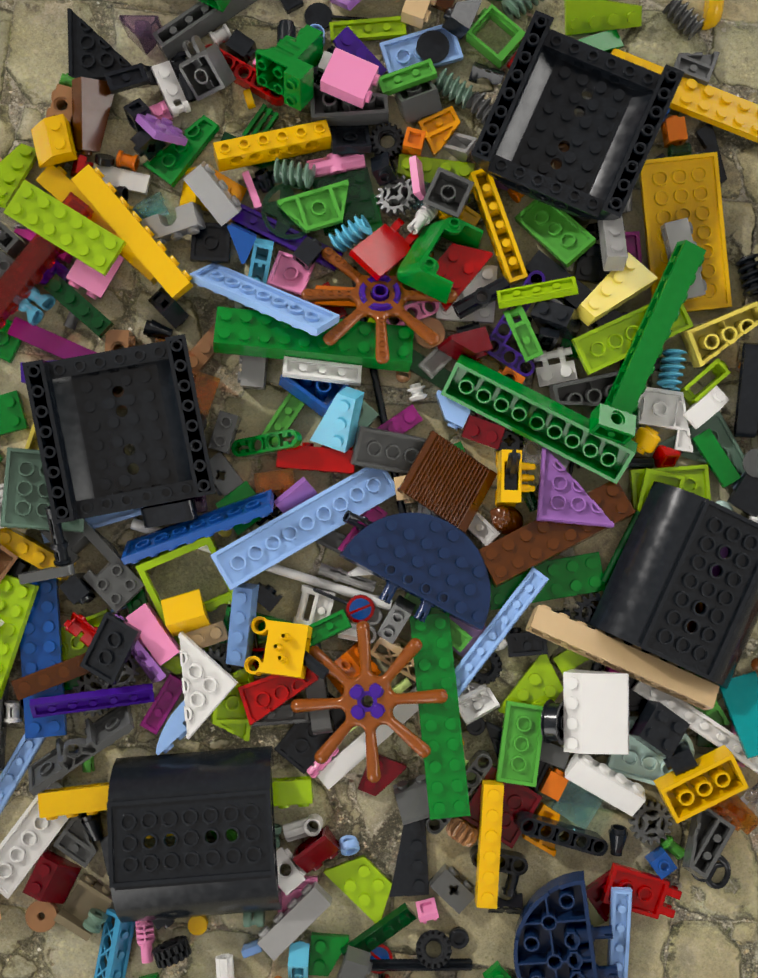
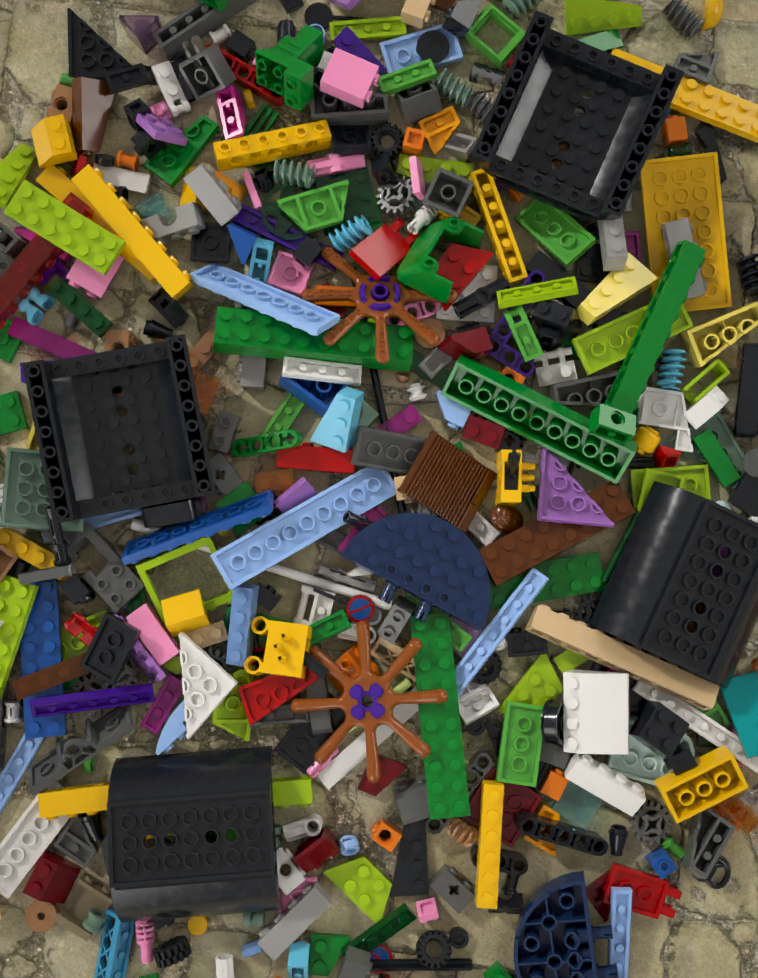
(231, 111): none -> dark pink slope
(390, 842): none -> orange brick

